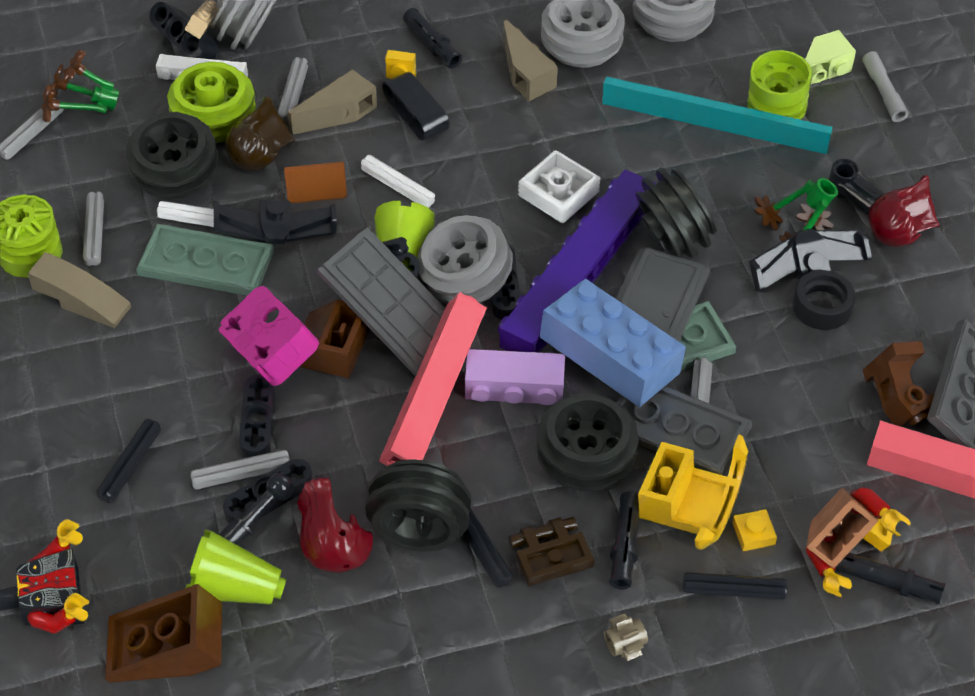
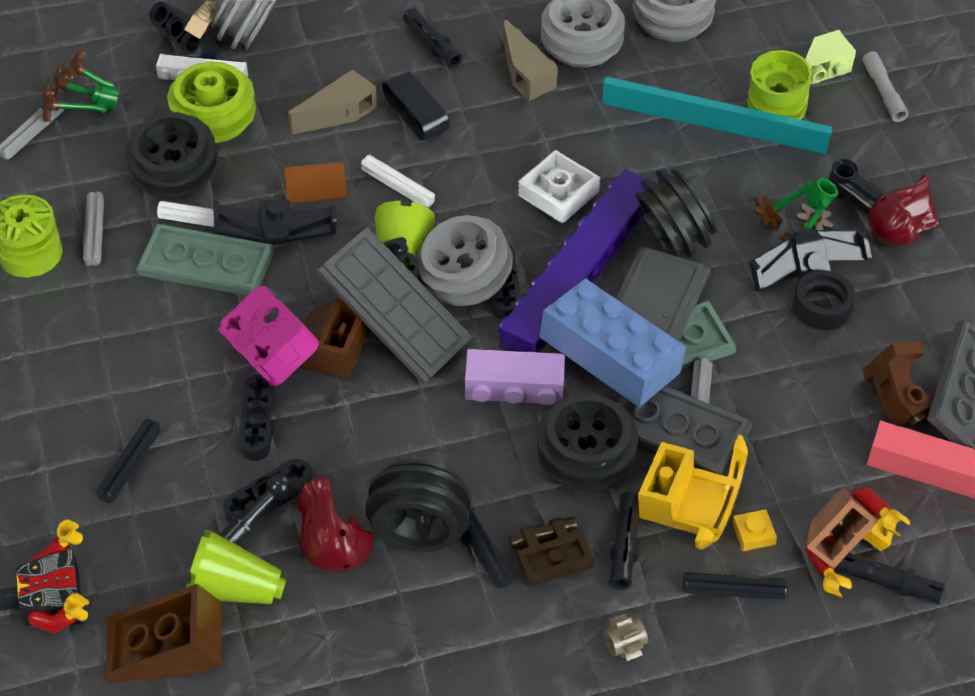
(78, 290): dark tan slope -> none
(238, 469): light grey axle -> none
(257, 137): dark brown piece -> none
(293, 87): light grey axle -> none
(399, 63): yellow plate -> none
(434, 381): coral brick -> none

